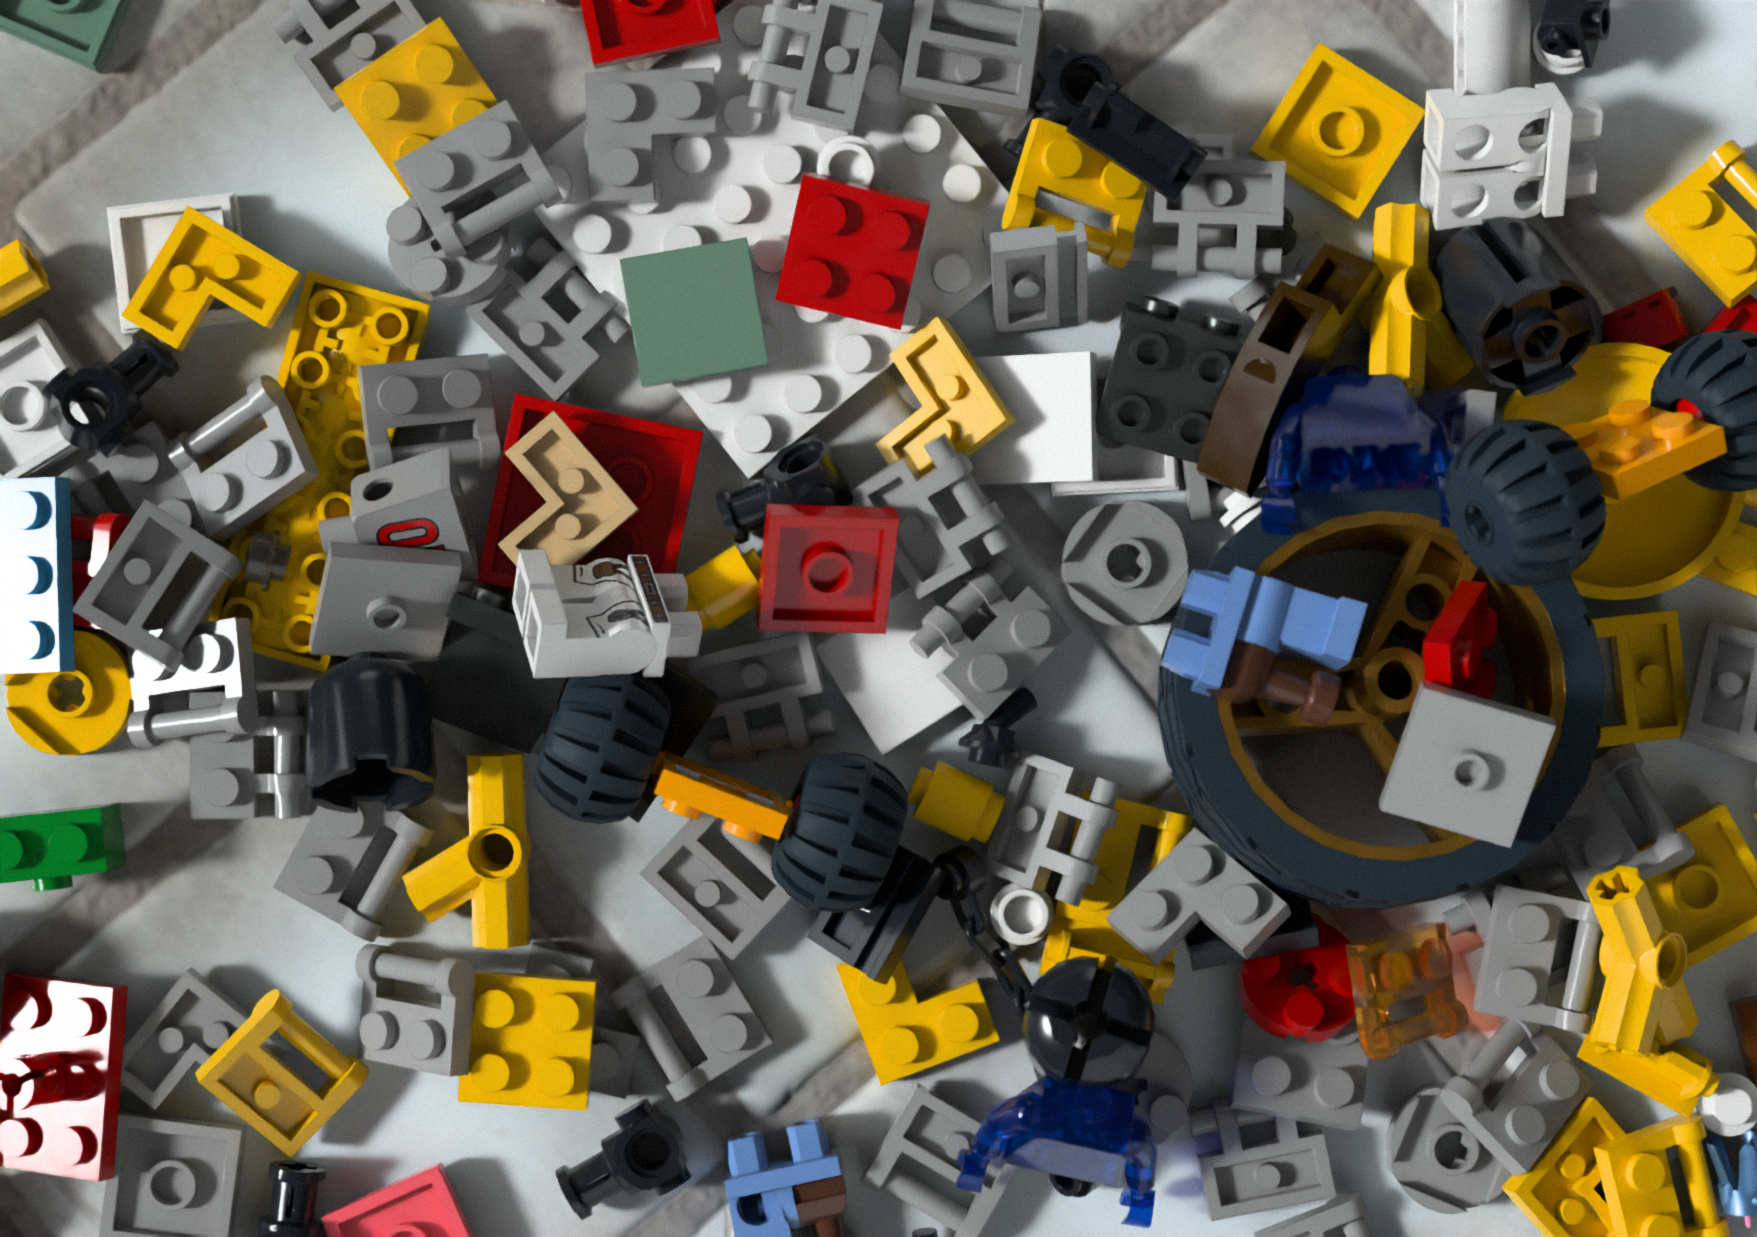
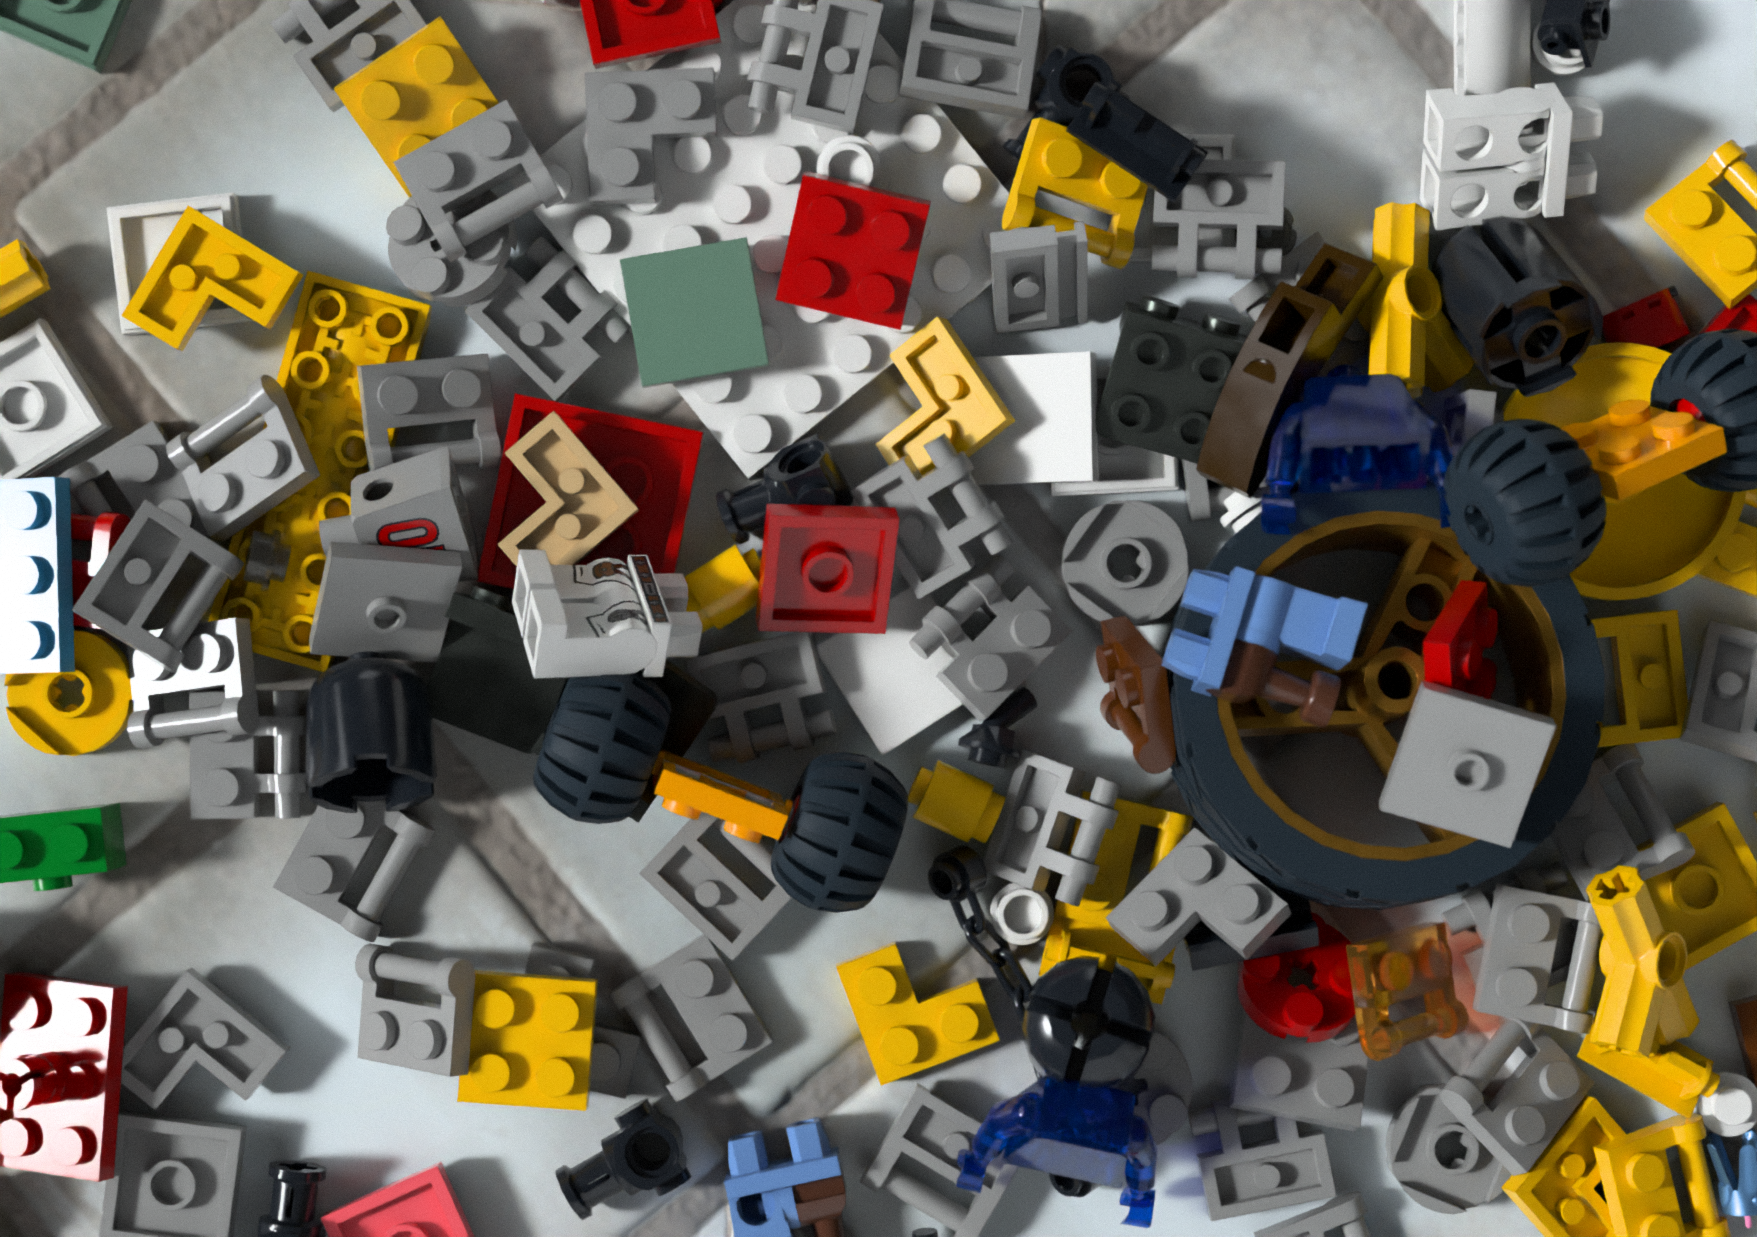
(112, 387): black connector -> none
(267, 1089): yellow plate -> none
(465, 870): yellow piece -> none
(881, 931): black plate -> none
(1137, 694): none -> reddish brown plate
(1338, 131): yellow plate -> none

